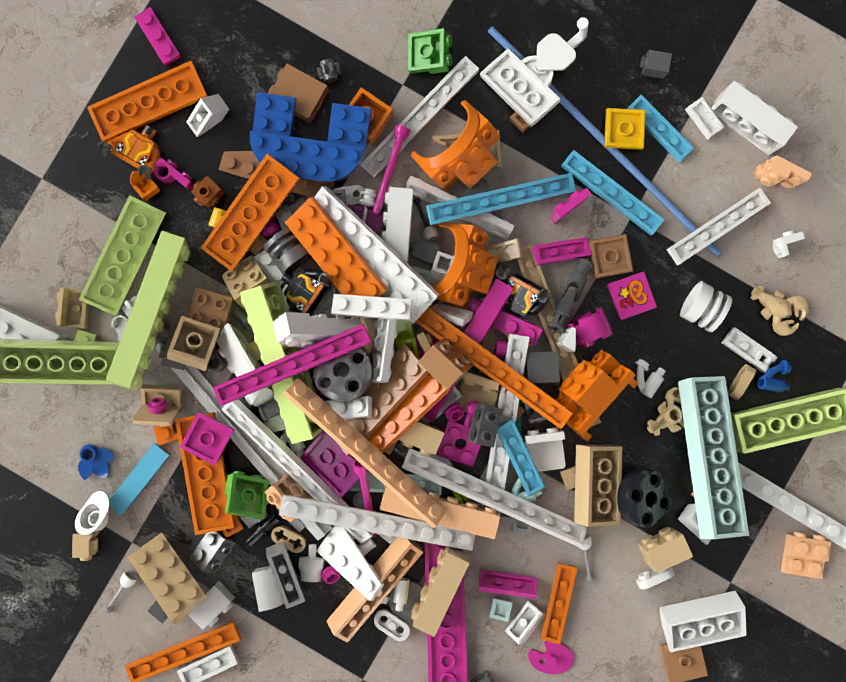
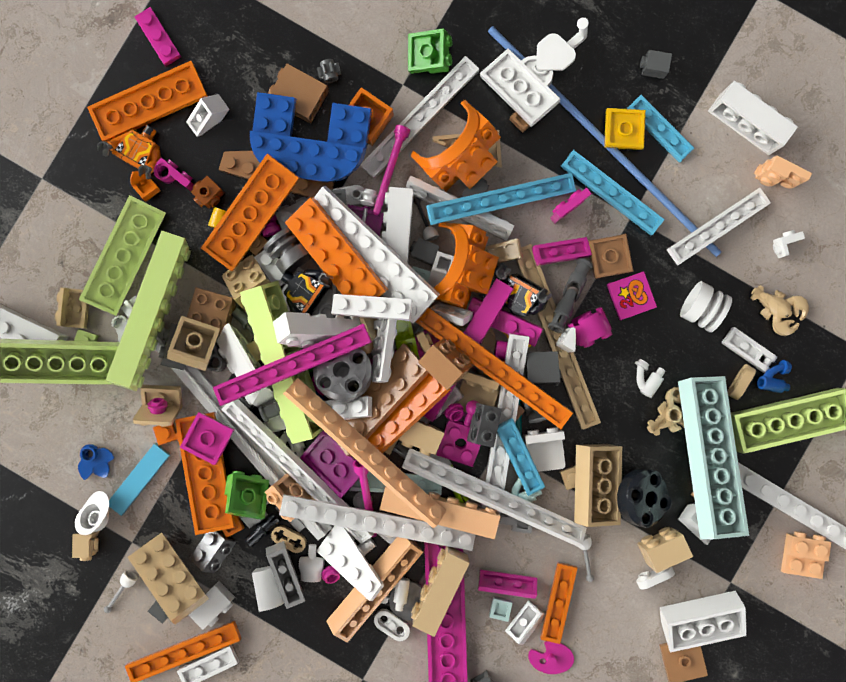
(593, 390): orange piece -> none
(704, 118): white plate -> none

